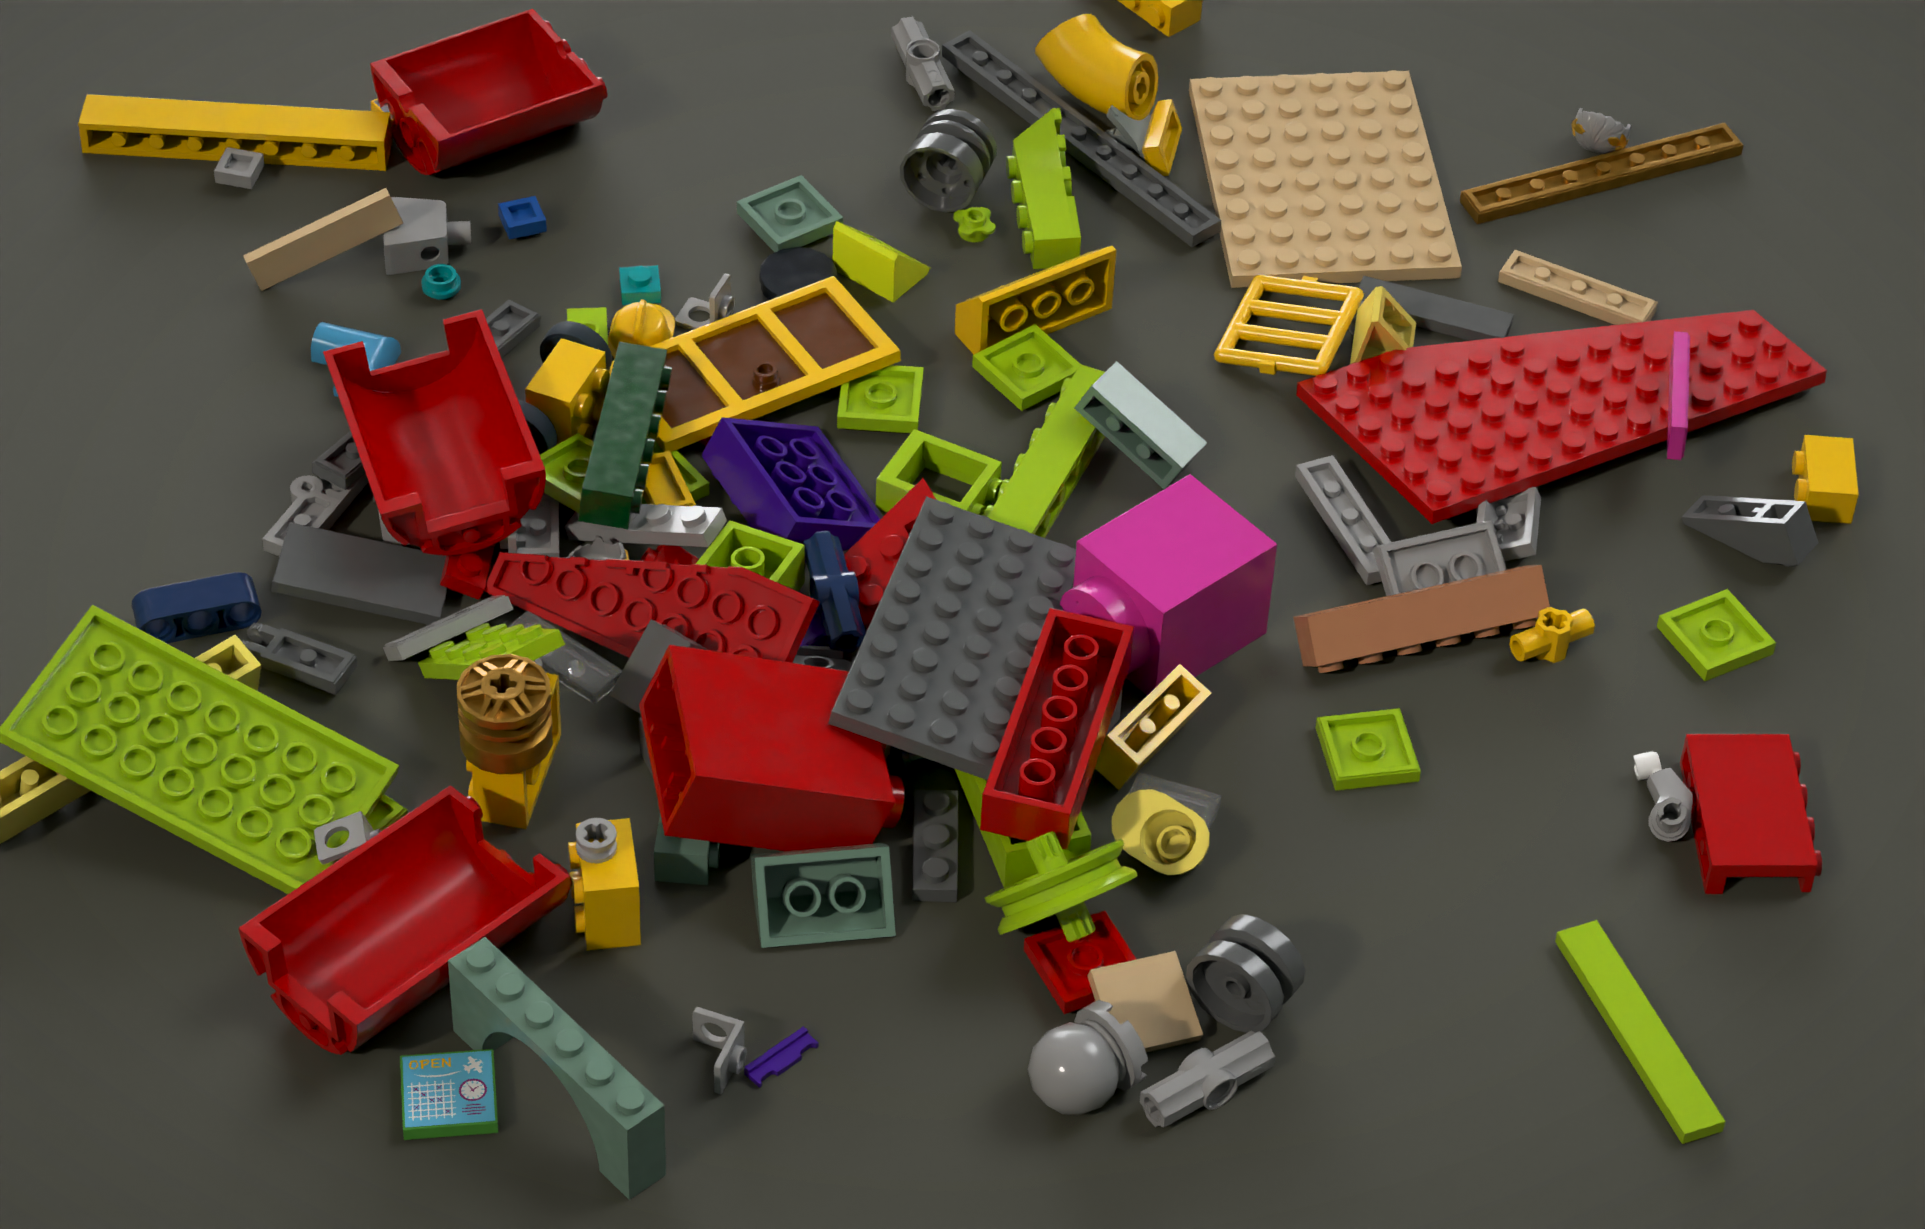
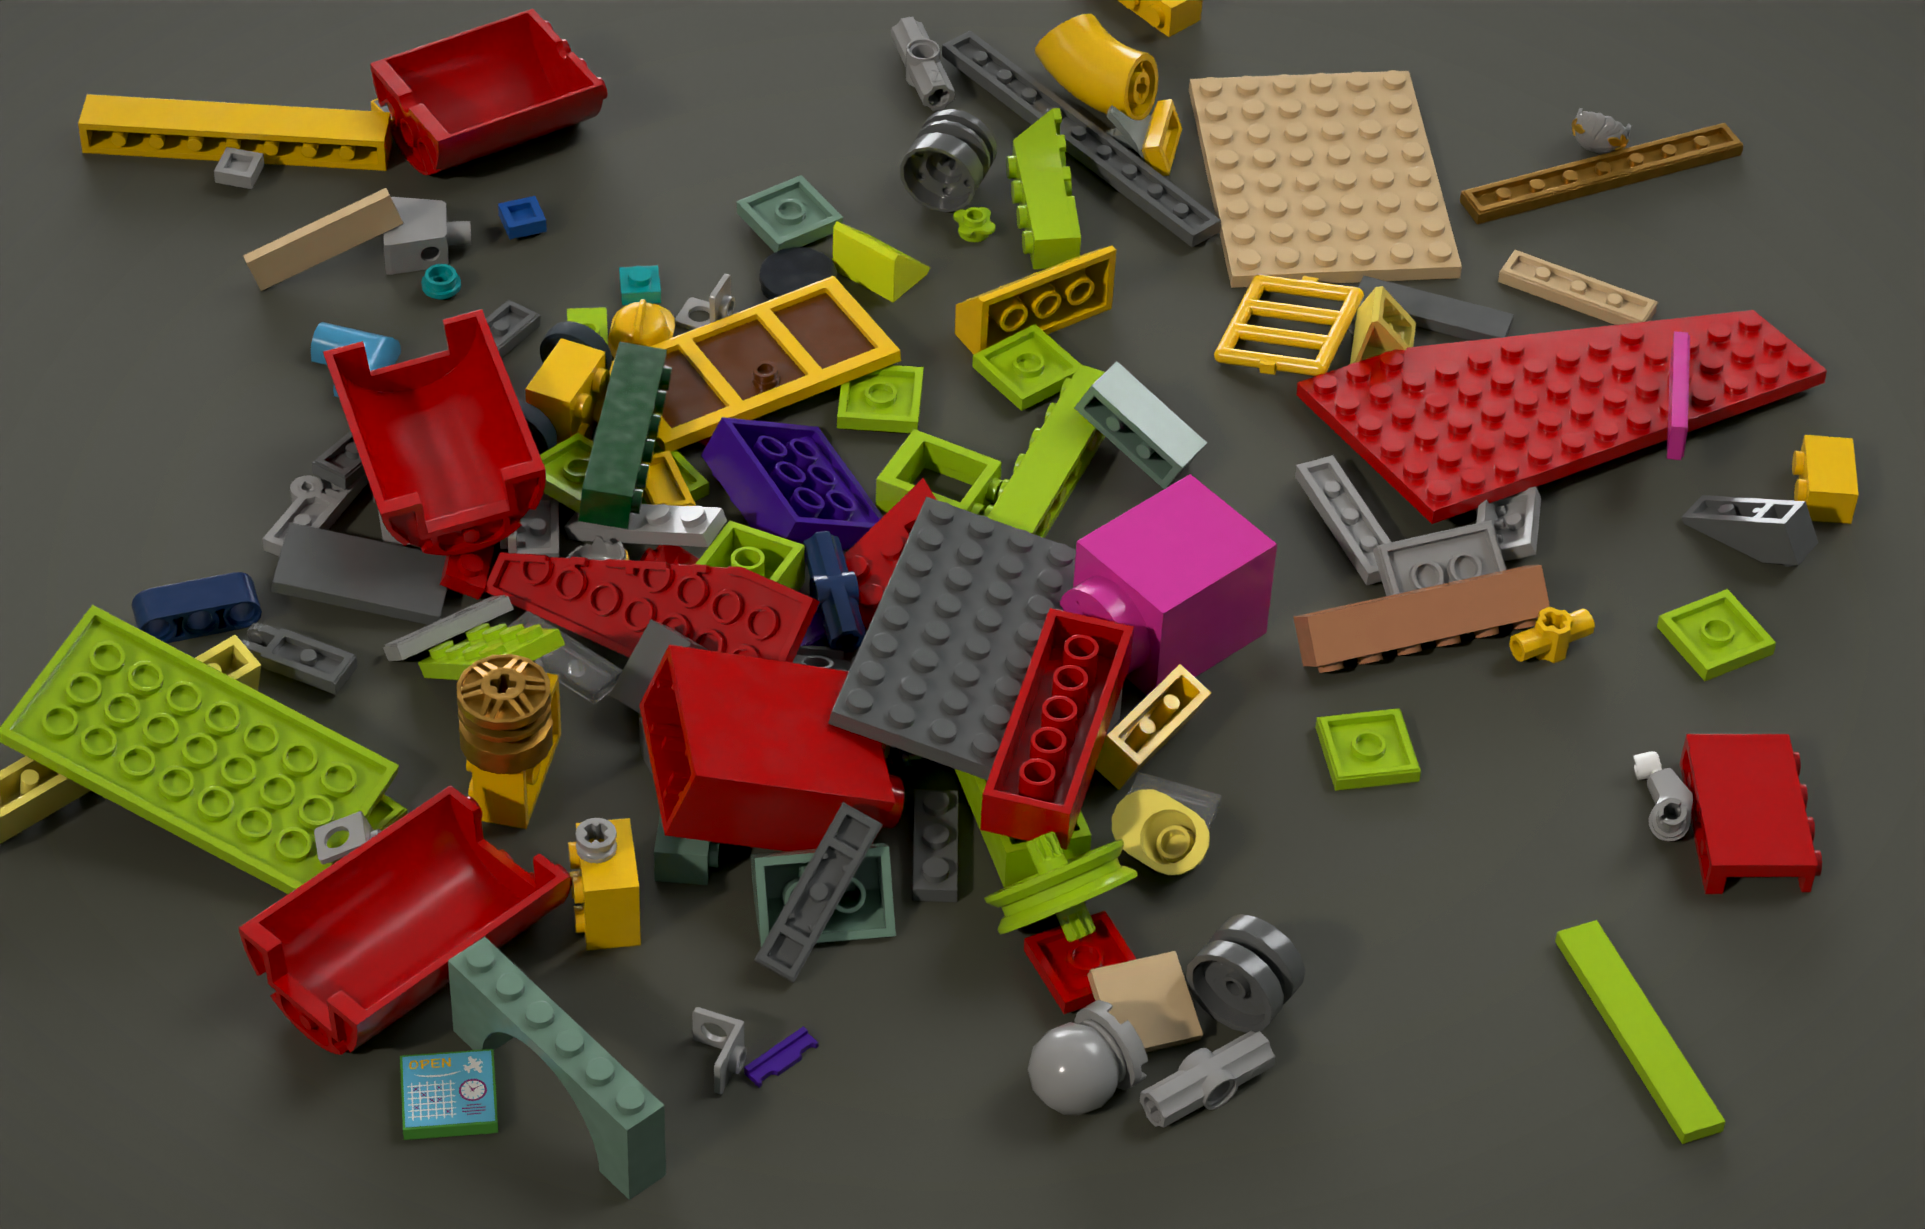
(818, 892): none -> dark grey plate

